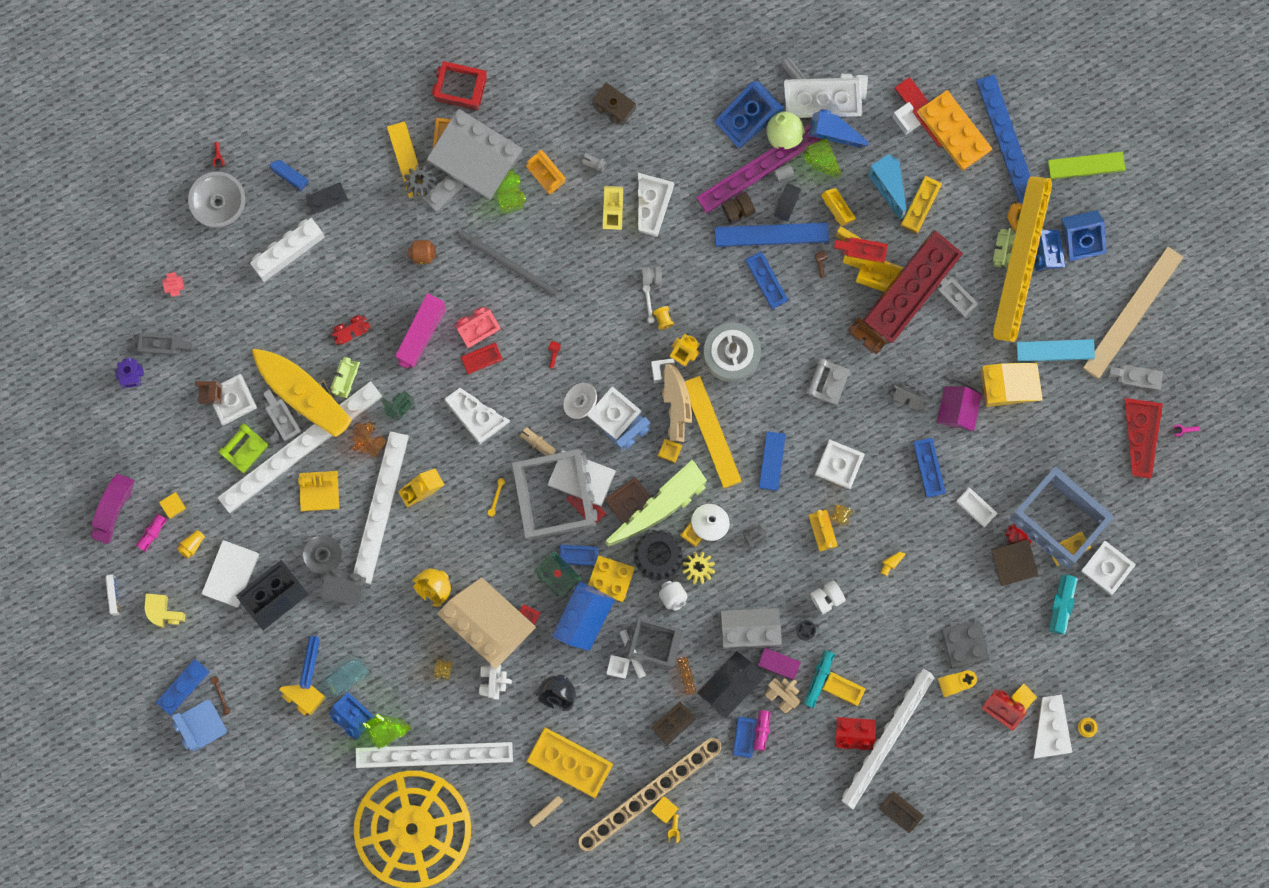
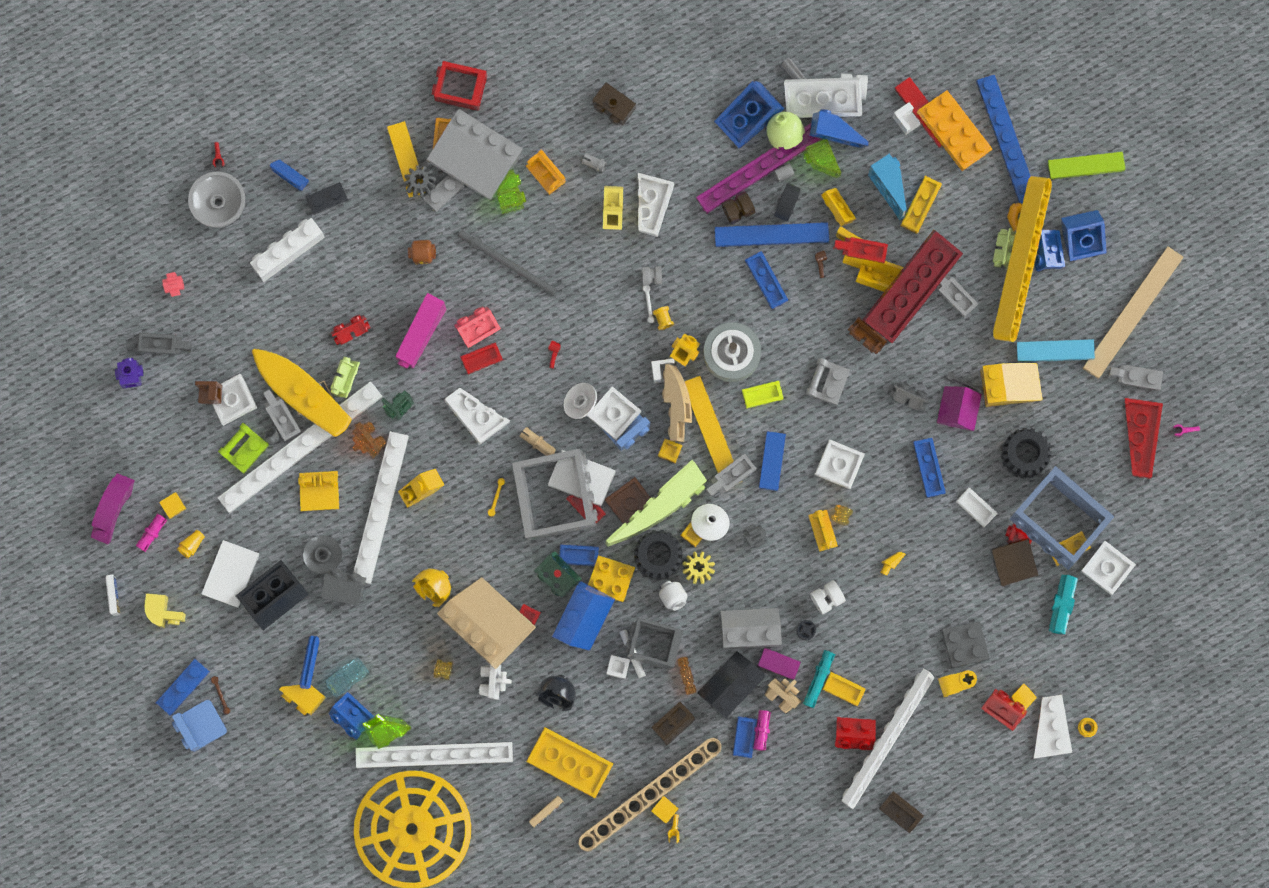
(731, 475): none -> light grey hinge
(762, 394): none -> neon yellow tile
(1018, 467): none -> black tyre

